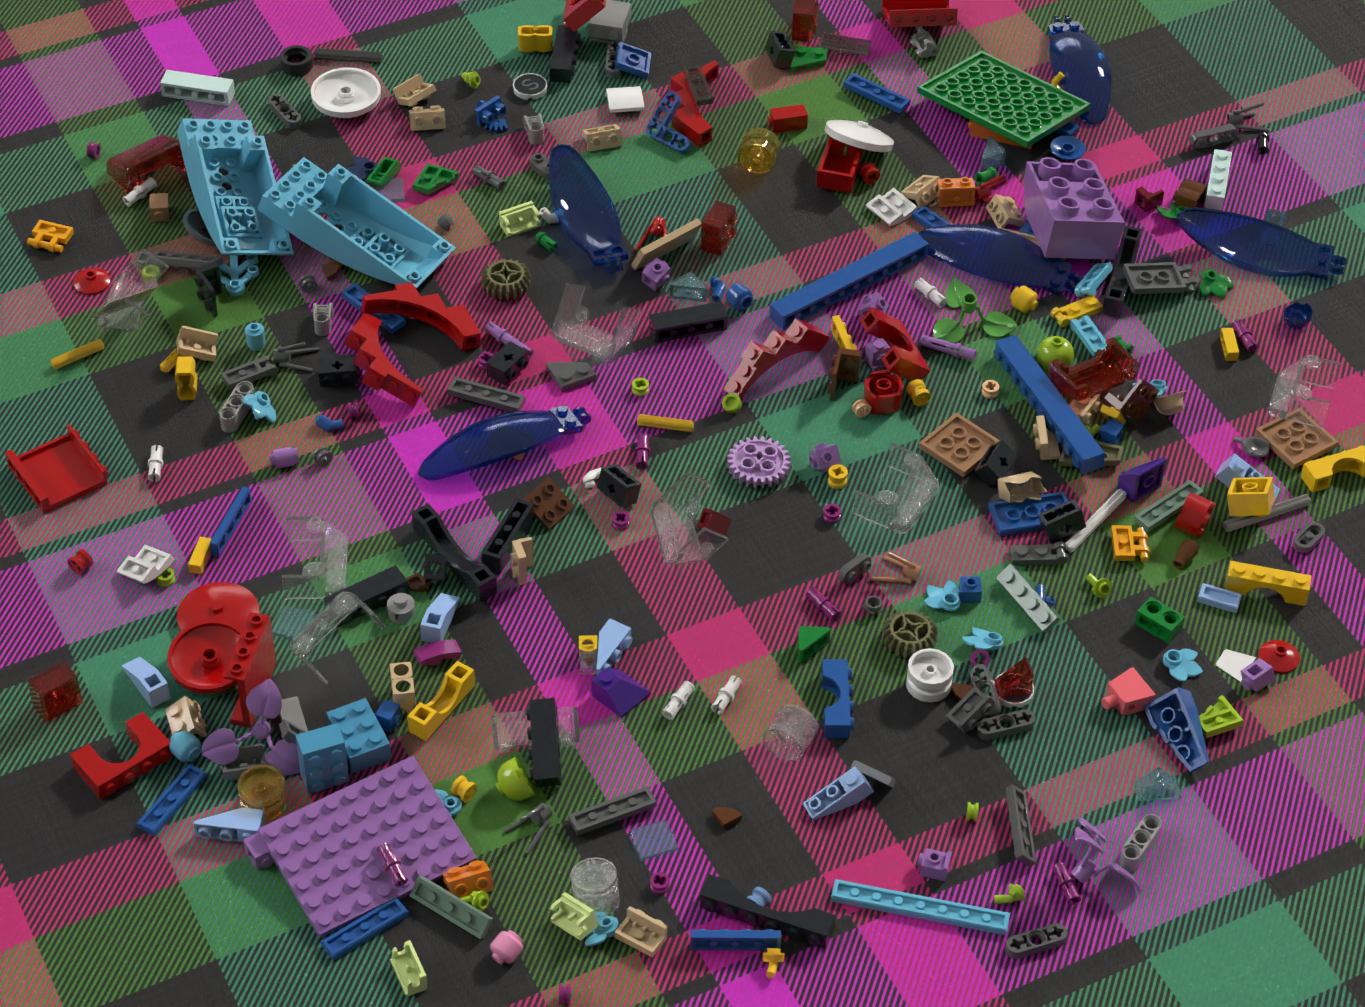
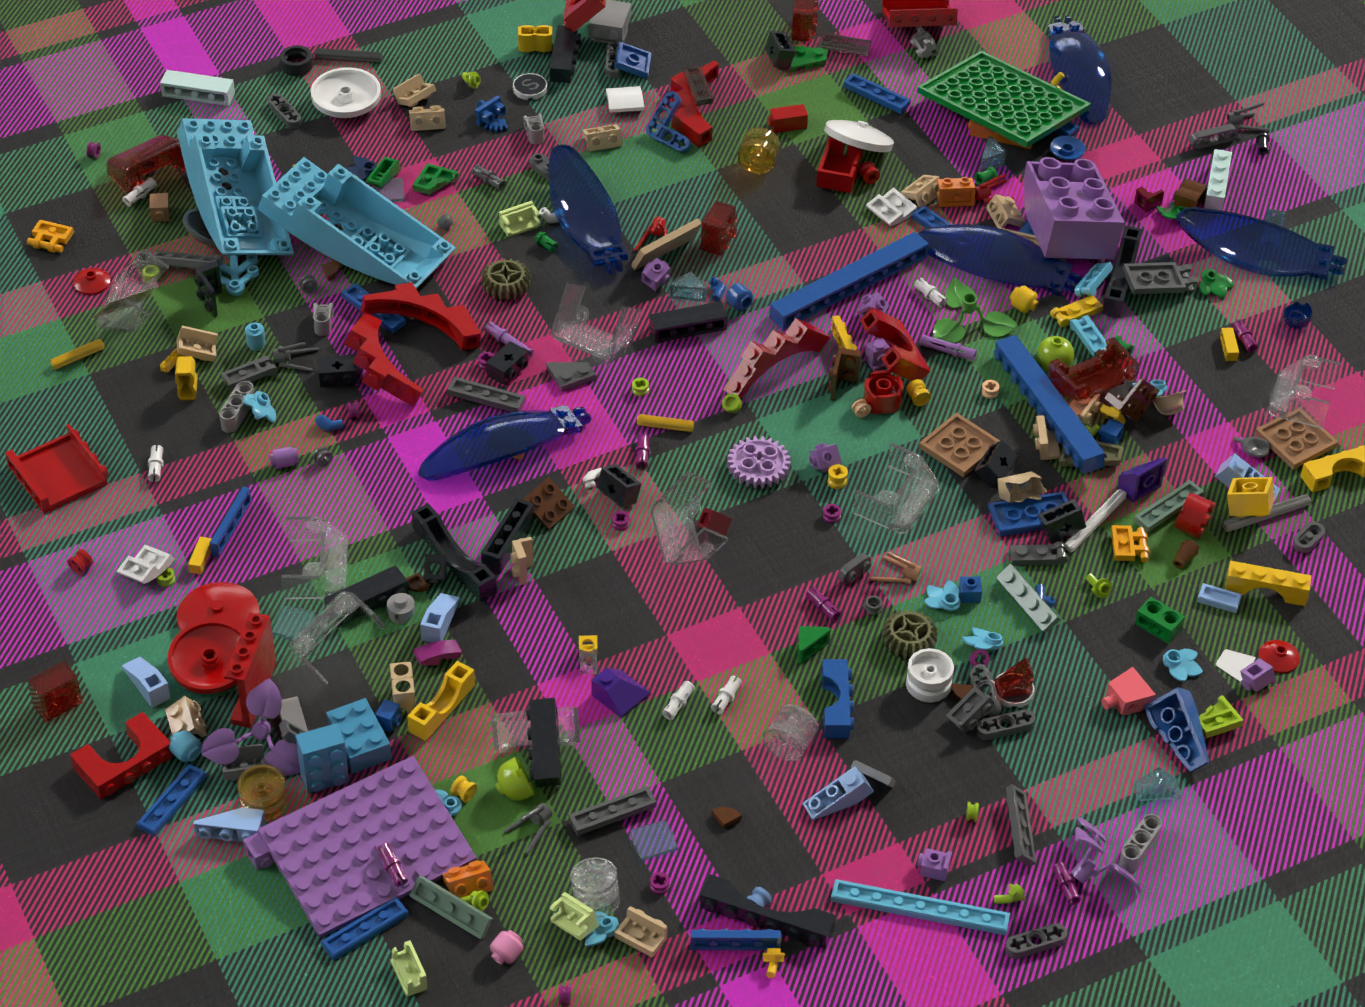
(612, 642): light blue slope -> none

